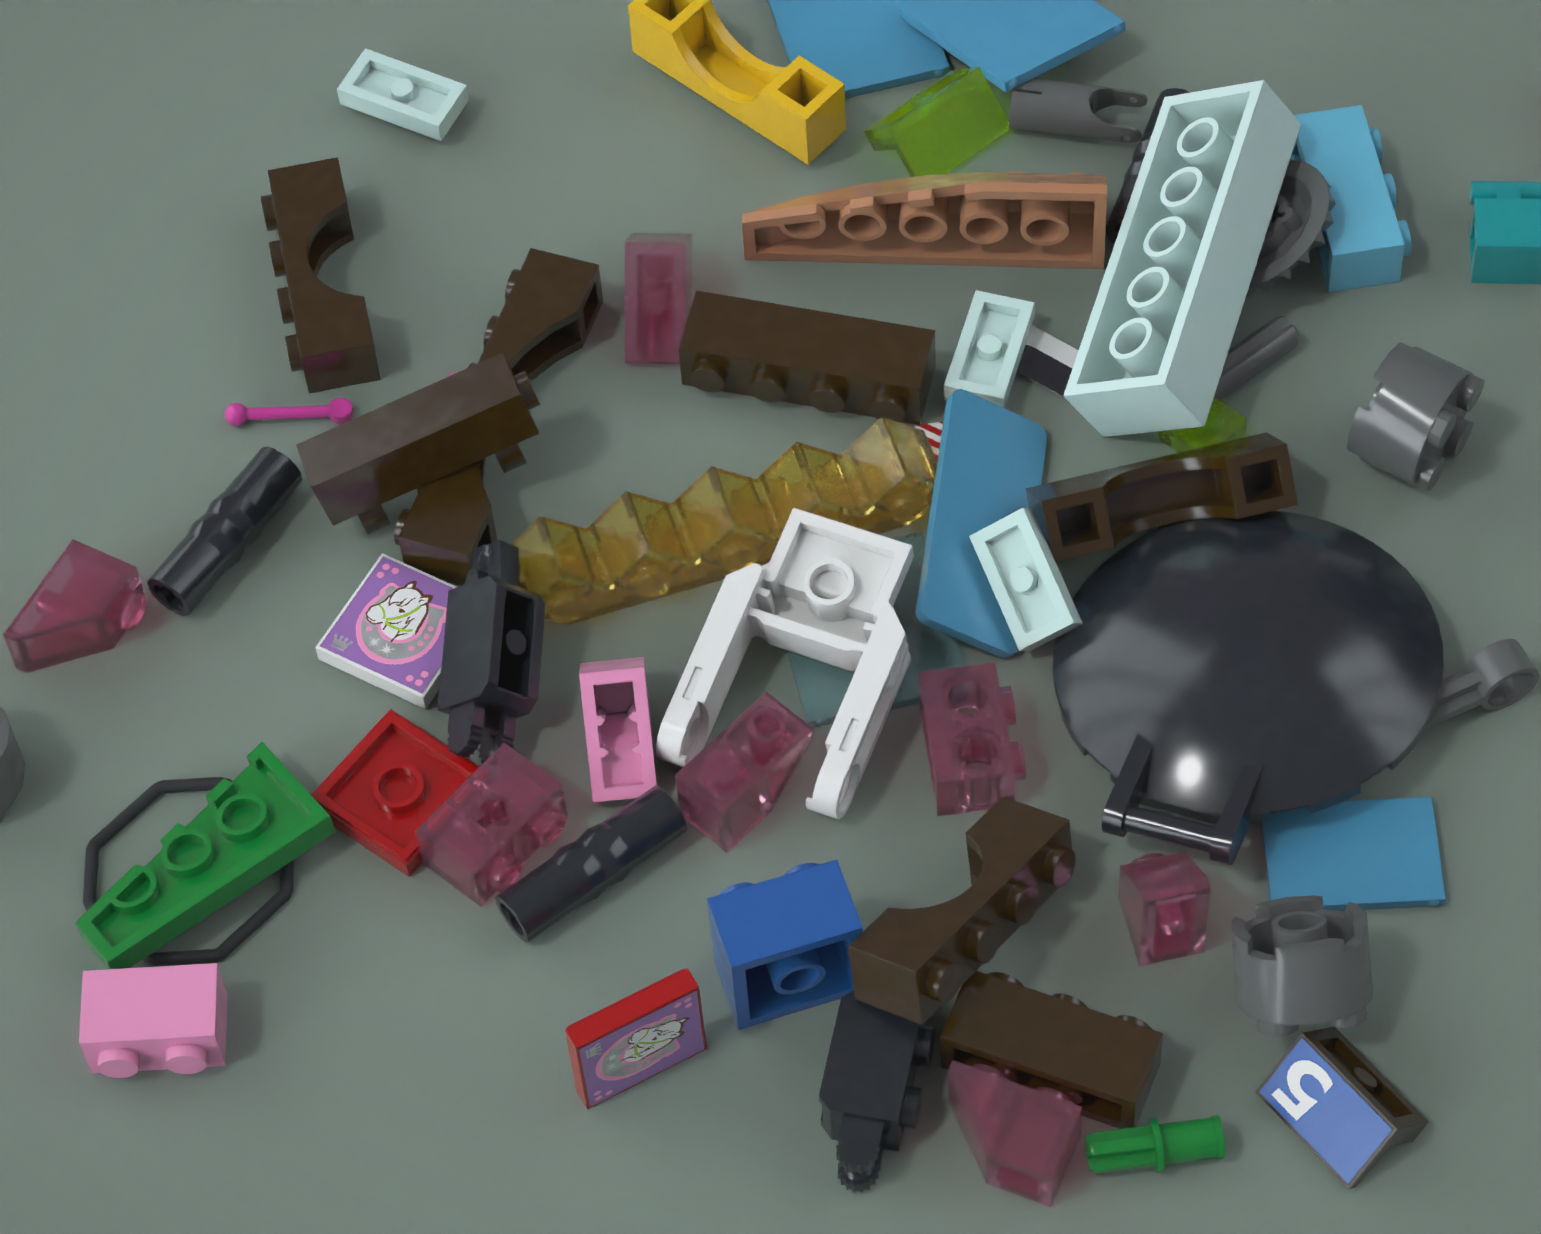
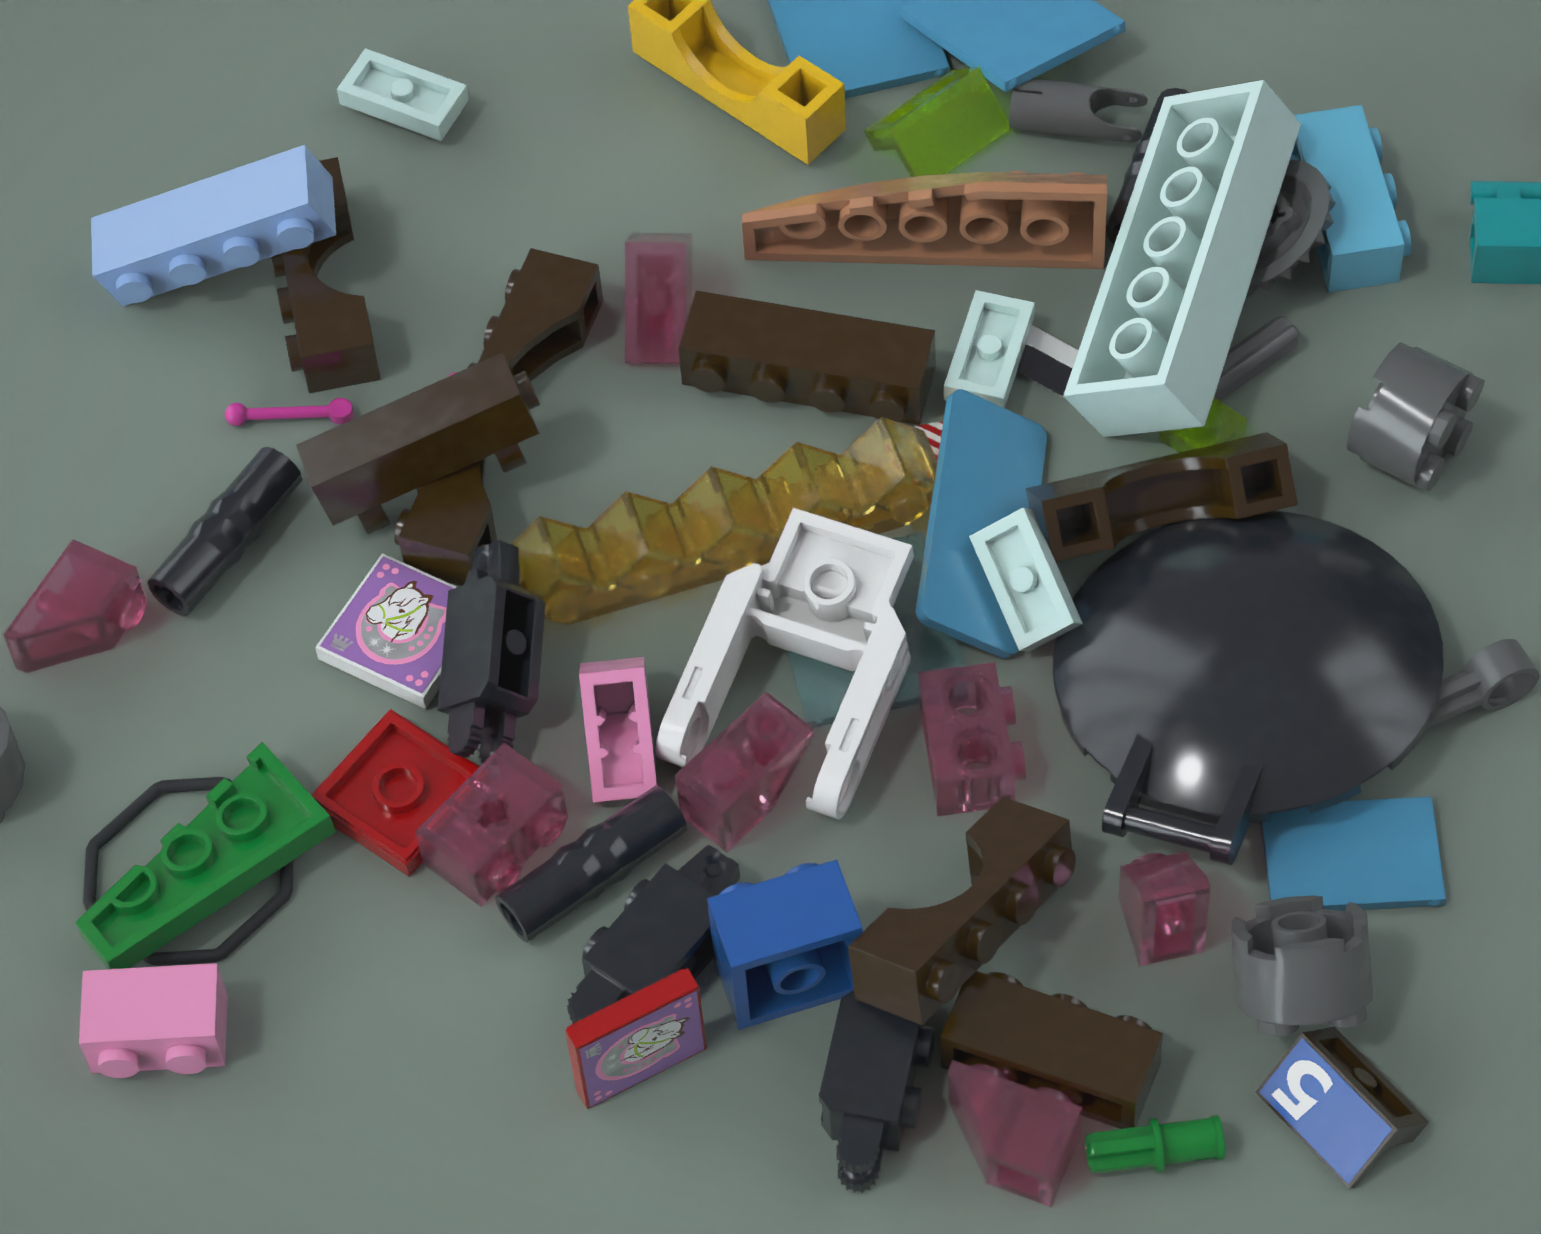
(213, 226): none -> light blue brick
(656, 934): none -> black hinge

